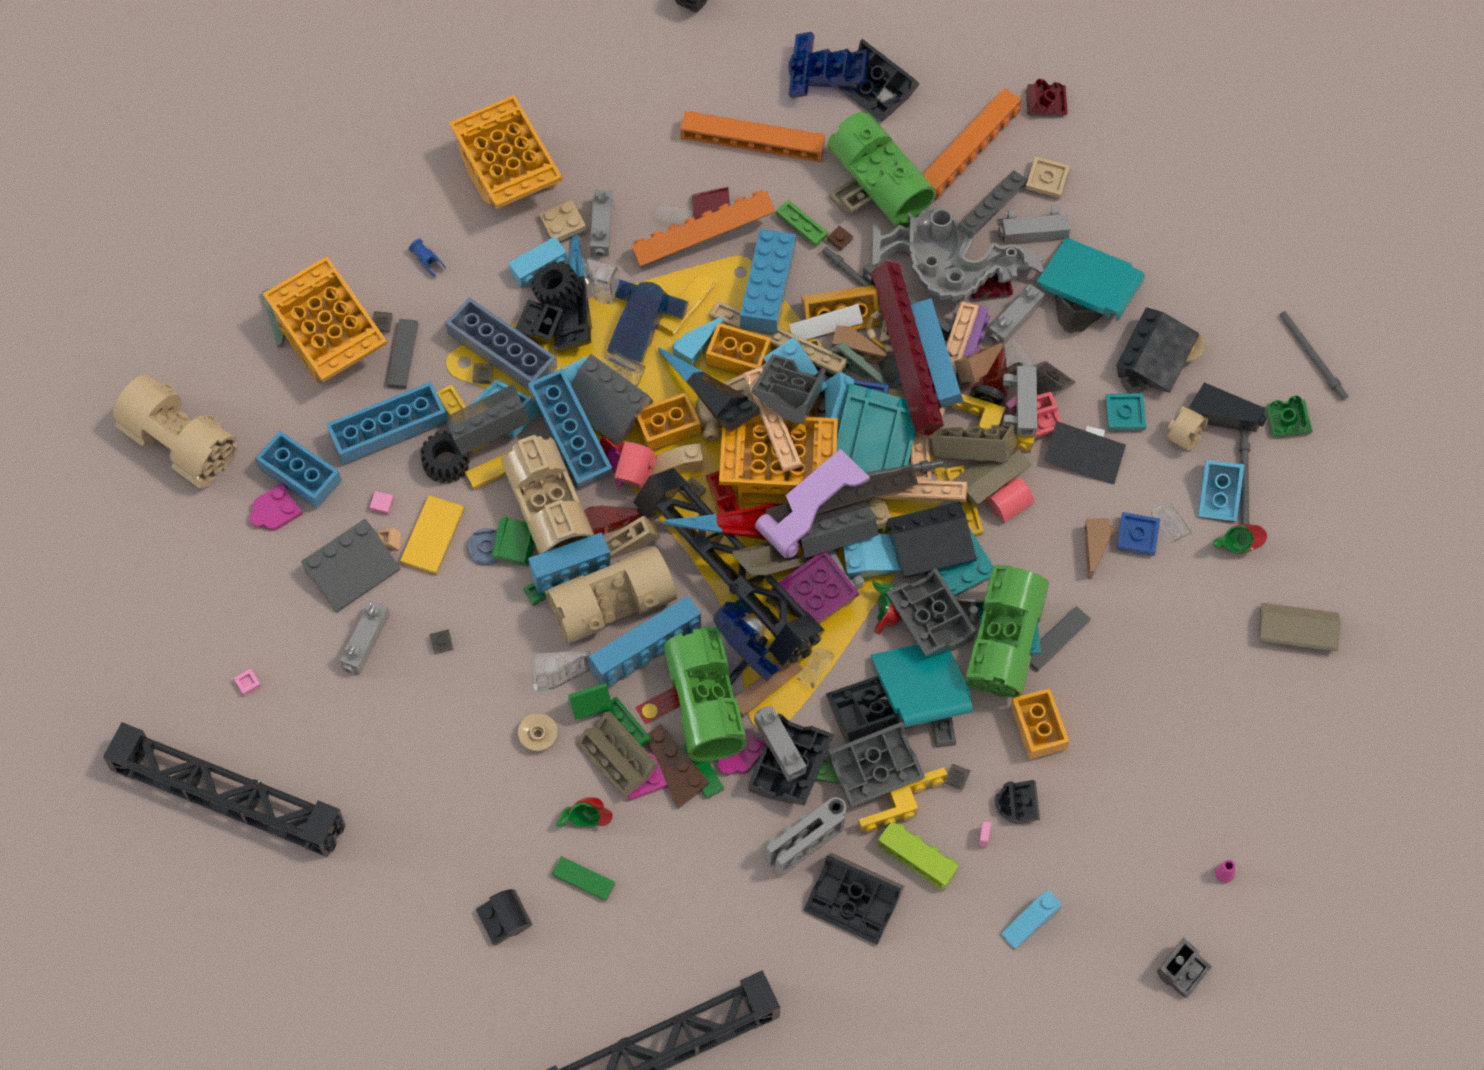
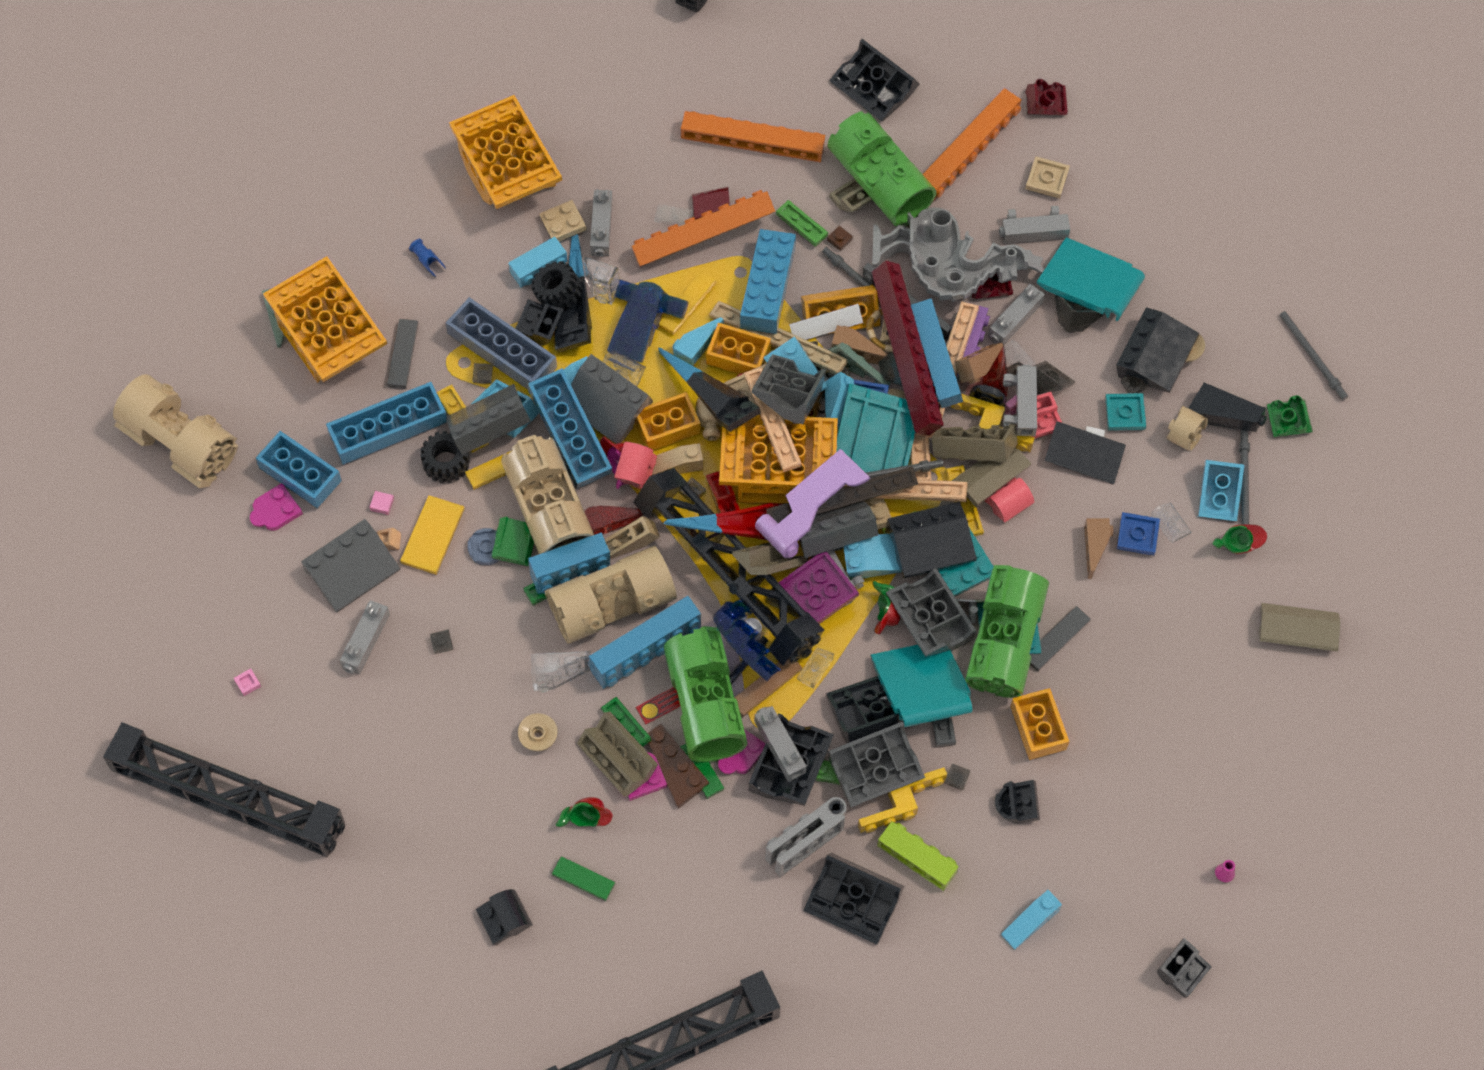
(383, 321): clear smoke plate -> none
(590, 701): green slope -> none
(824, 67): clear blue slope -> none
(984, 835): bright pink tile -> none
(992, 204): dark grey plate -> none

